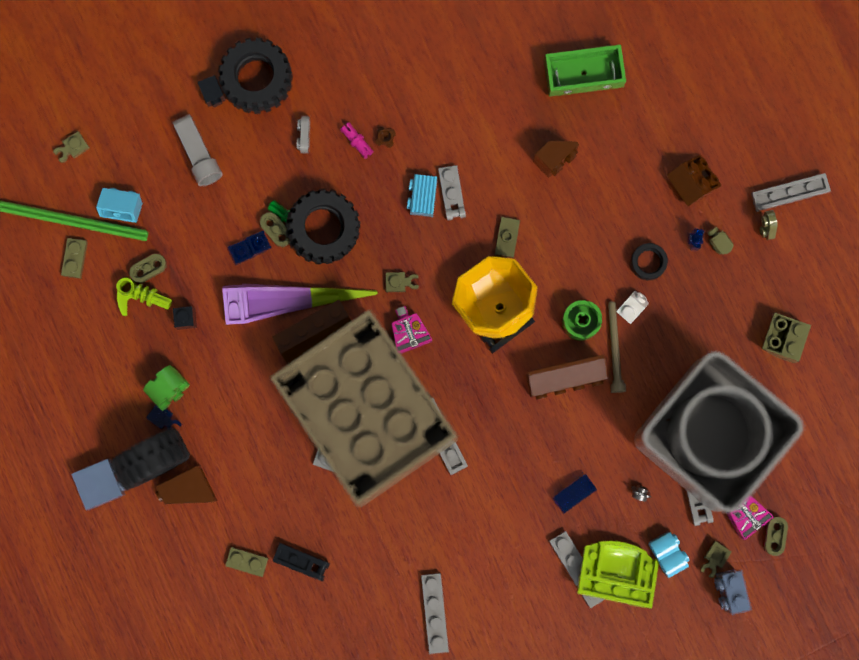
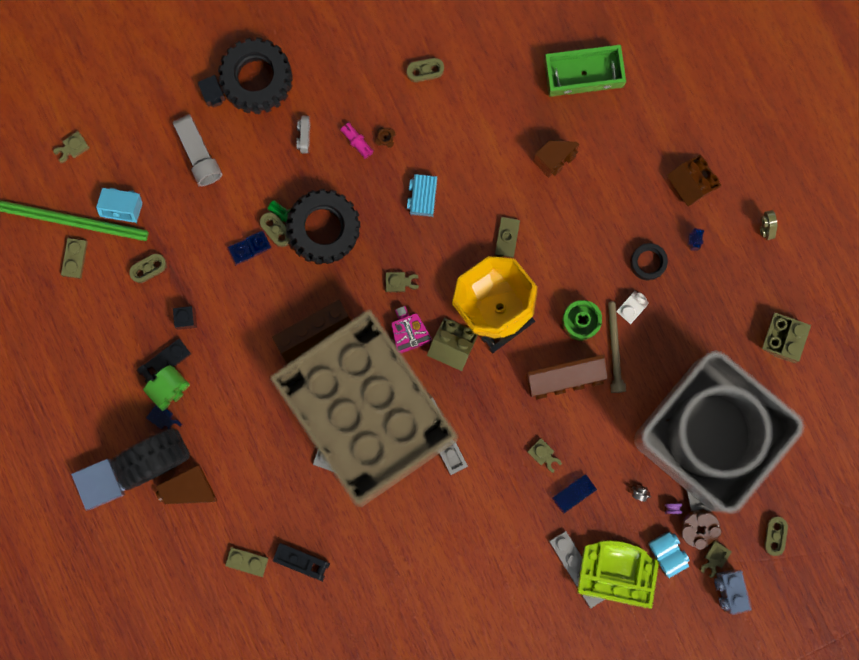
(138, 292): lime piece -> none
(171, 356): none -> black plate
(255, 301): medium lavender plate -> none
(424, 68): none -> olive plate
(435, 613): light grey plate -> none
(451, 192): light grey plate -> none
(452, 344): none -> olive slope
(542, 453): none -> olive plate
(673, 508): none -> medium lavender bush
(707, 536): none -> reddish brown plate
(720, 241): olive arm -> none
(749, 518): torso -> none
(790, 192): light grey plate -> none

